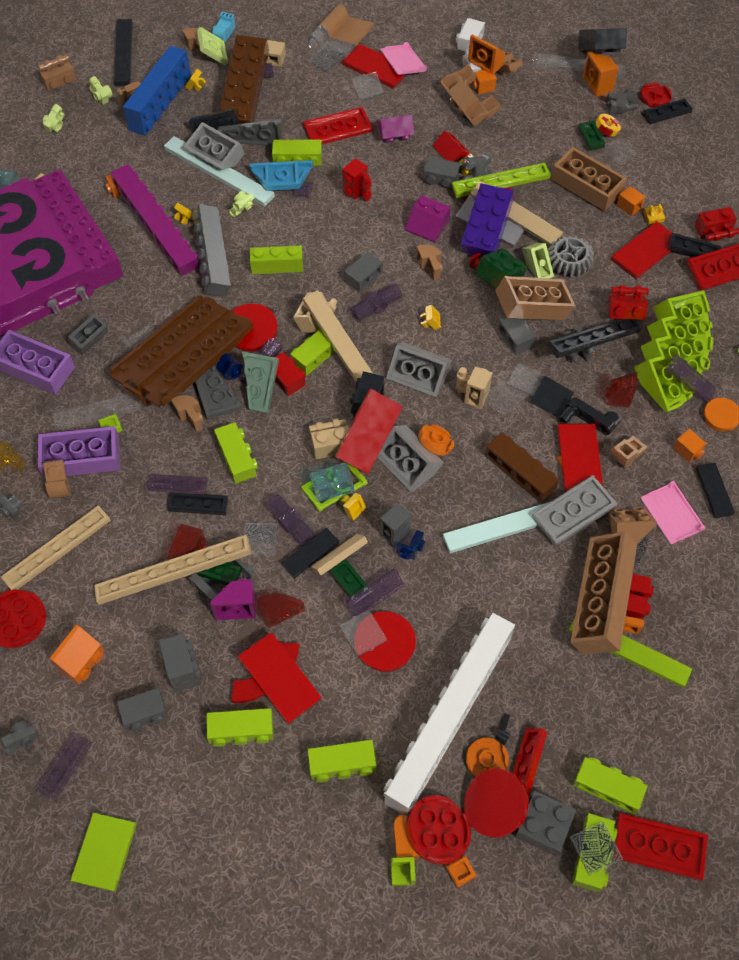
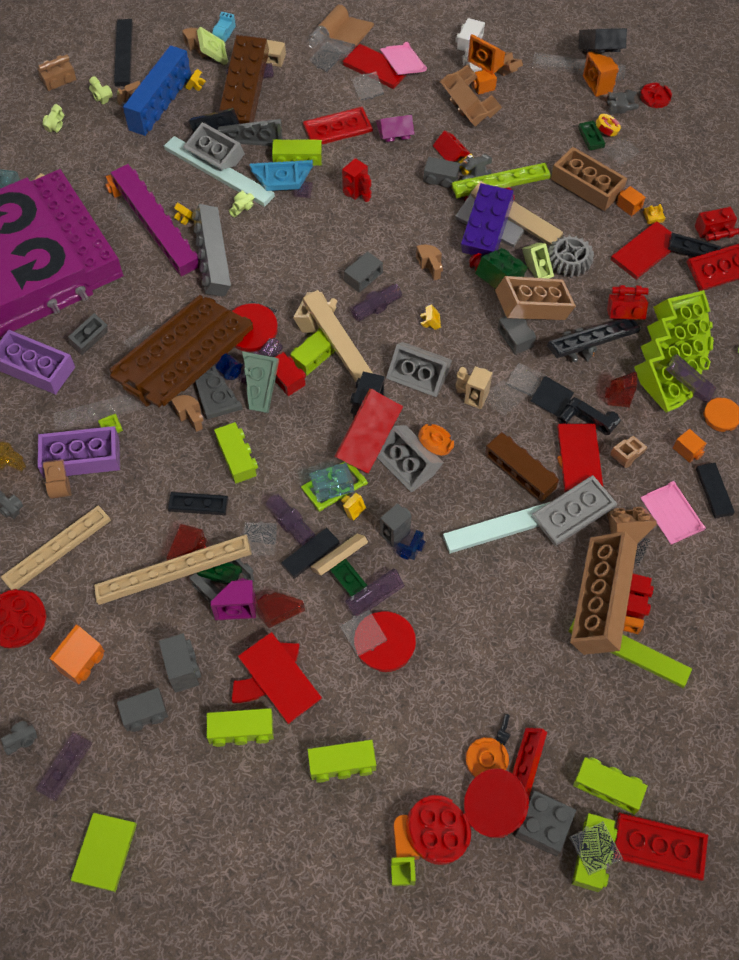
(177, 484): clear purple tile -> none
(276, 259): lime brick -> none
(328, 437): tan brick -> none
(428, 218): magenta slope -> none
(448, 716): white brick -> none
(461, 871): orange tile -> none
(667, 111): black tile -> none

